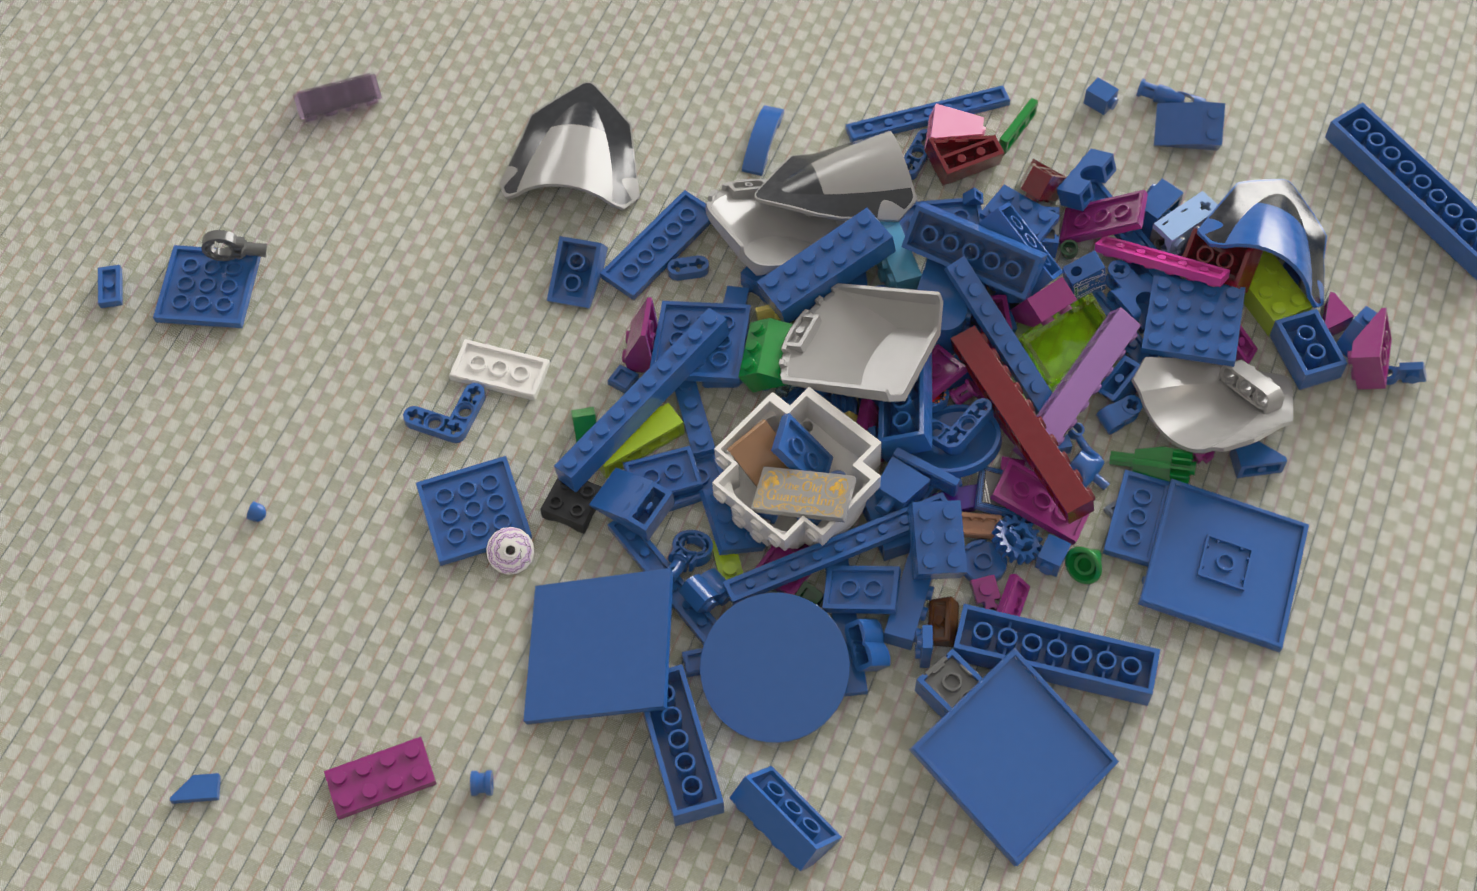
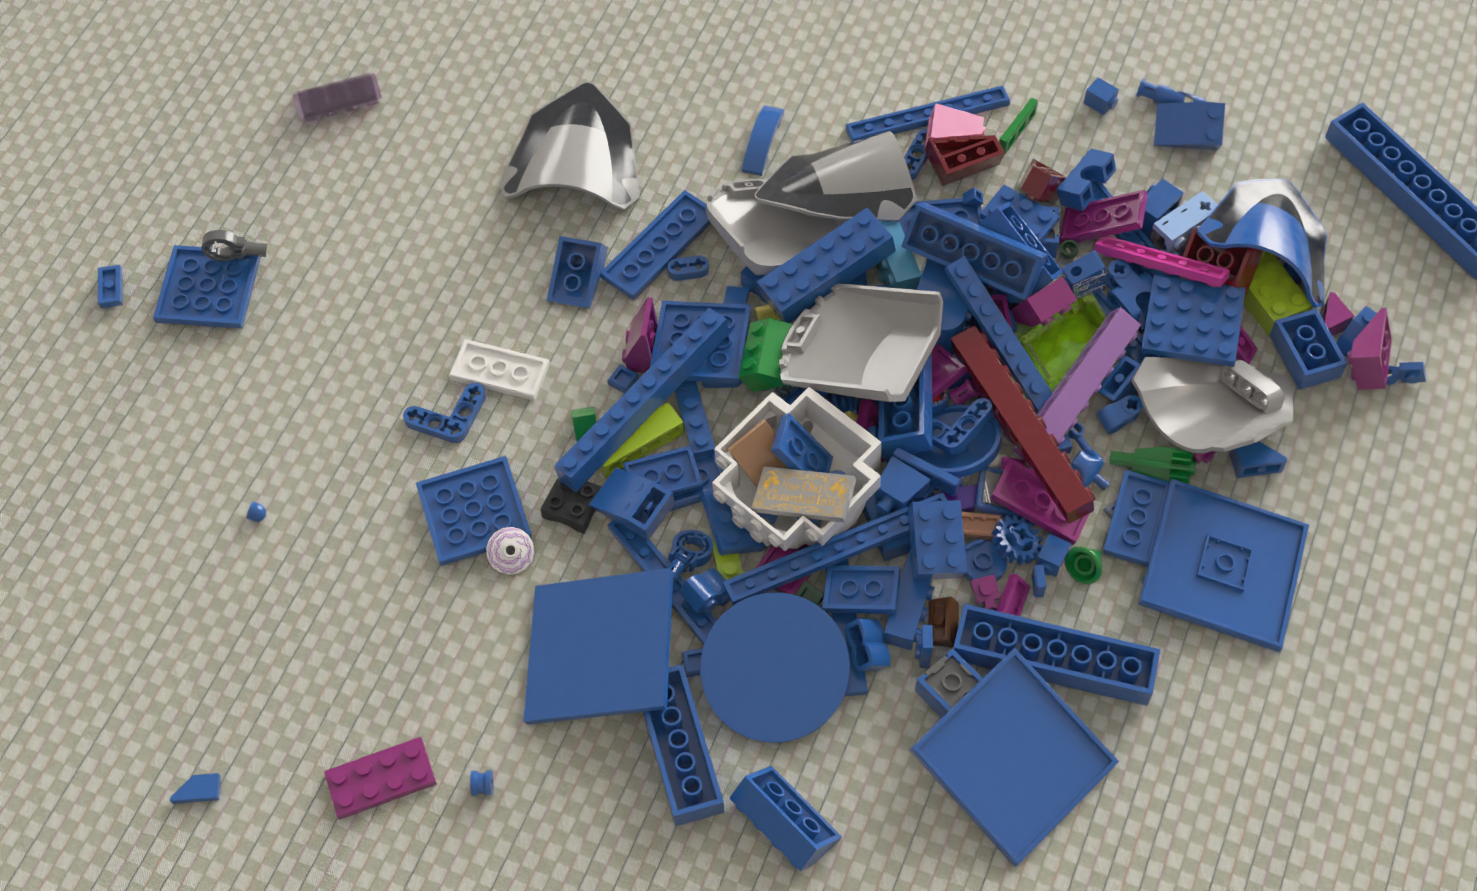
(1038, 581): none -> blue tile

